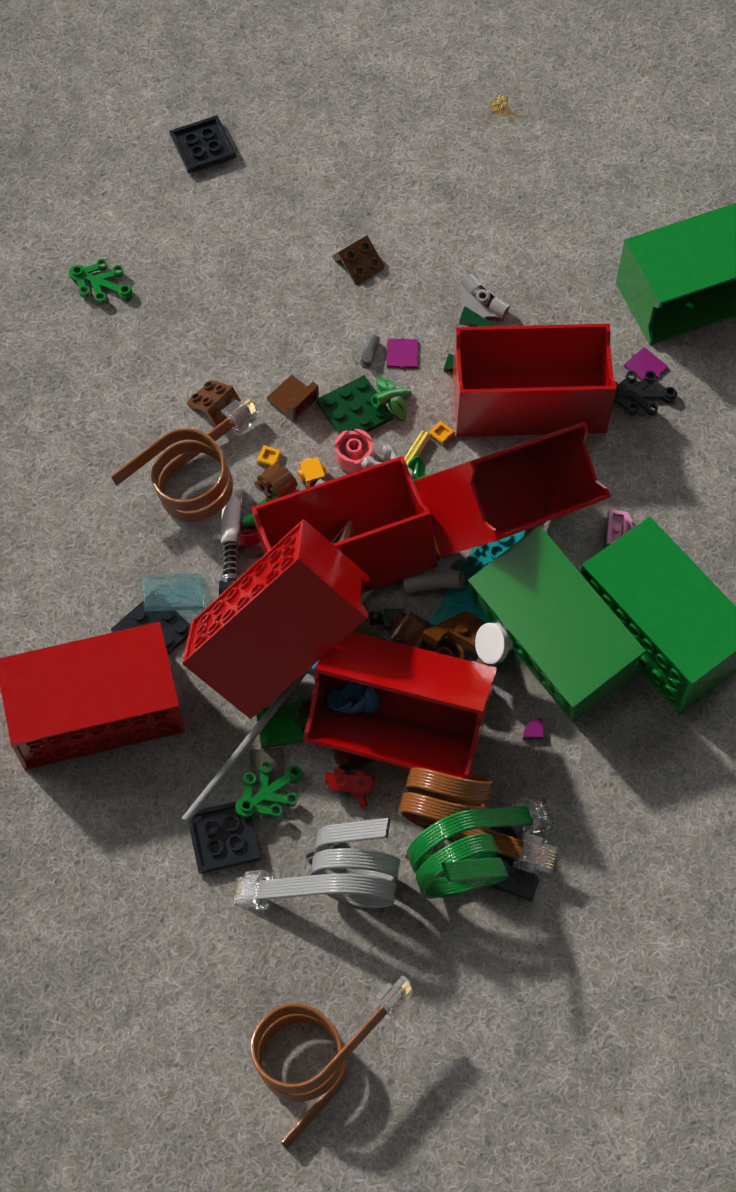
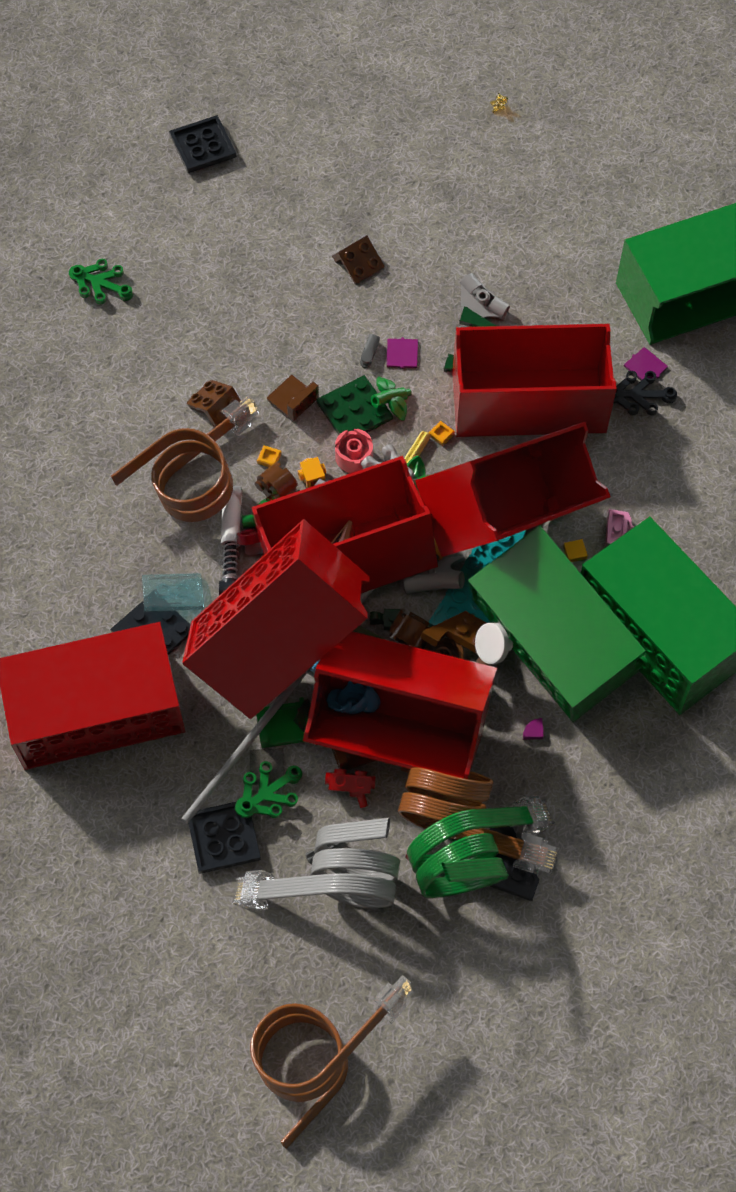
(575, 550): none -> light orange tile

